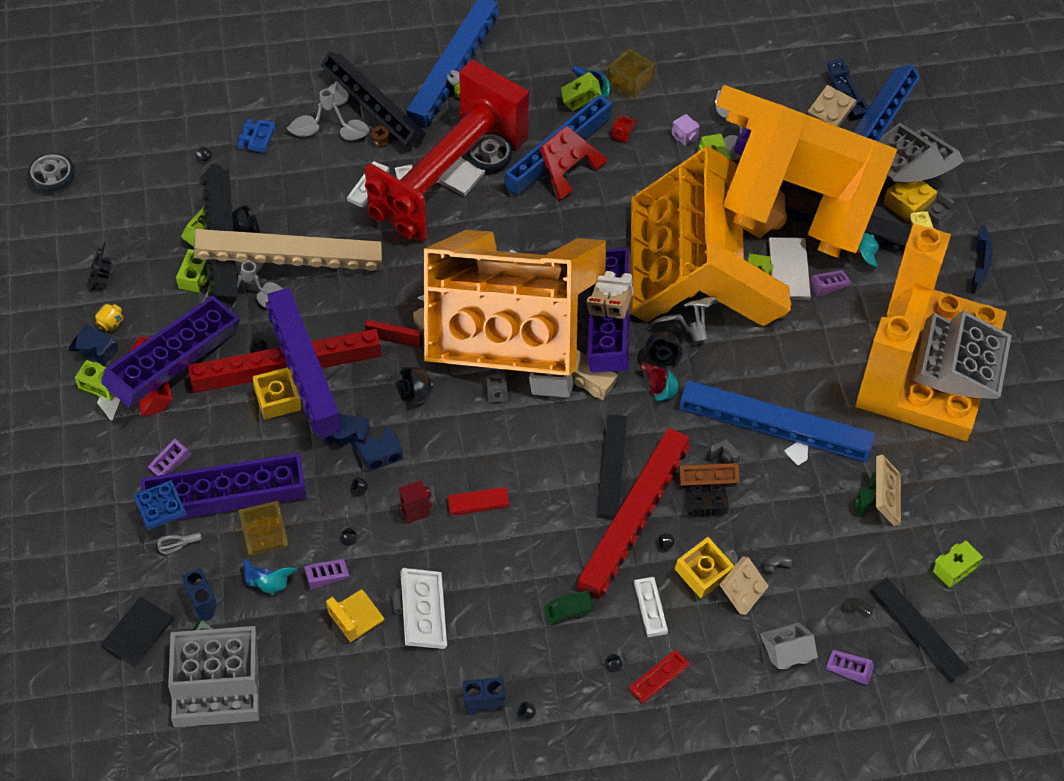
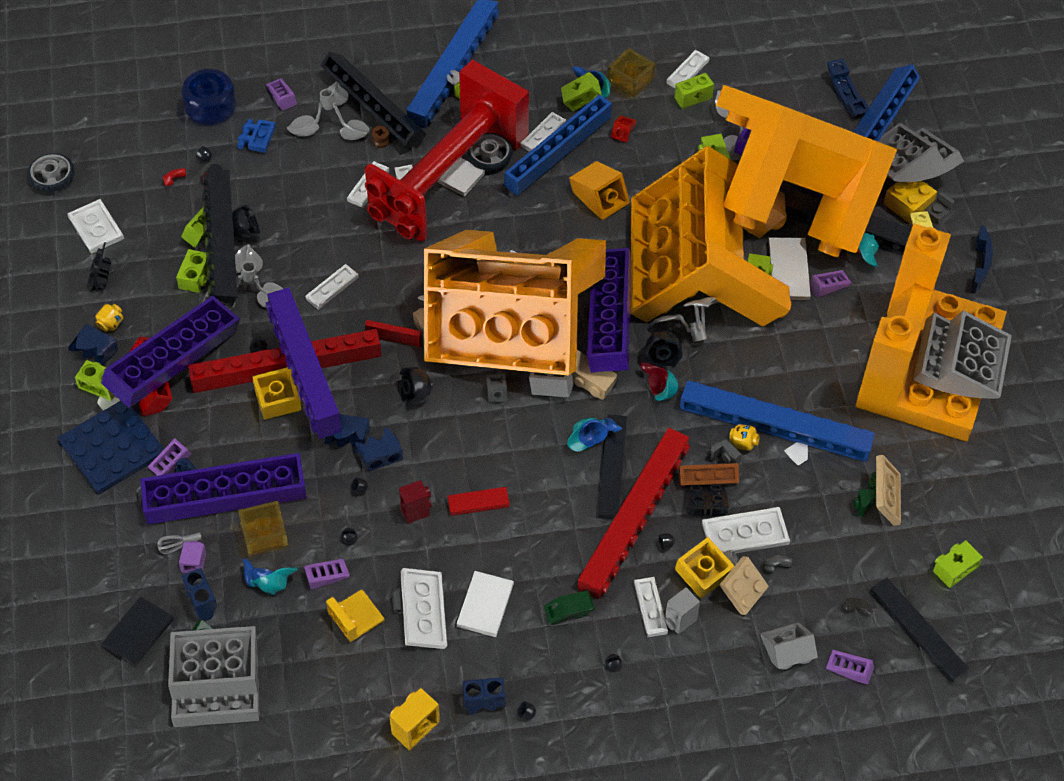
(95, 226): none -> white tile
(111, 446): none -> dark blue plate
(159, 505): blue tile -> none
(177, 173): none -> red arm
(184, 464): none -> dark blue plate
(192, 556): none -> medium lavender brick
(208, 96): none -> clear blue wheel
(283, 95): none -> medium lavender slope
(287, 249): tan brick -> none
(331, 286): none -> white tile
(414, 718): none -> yellow brick
(485, 604): none -> white tile
(542, 131): none -> white tile
(563, 152): red wing -> none
(590, 432): none -> blue hair
(600, 189): none -> light orange slope
(611, 294): hips -> none
(659, 676): red tile -> none
(682, 611): none -> light grey brick
(685, 129): lavender brick -> none
(688, 68): none -> white tile
(694, 90): none -> lime brick
(744, 437): none -> yellow head
(747, 530): none -> white tile
(832, 106): tan plate -> none

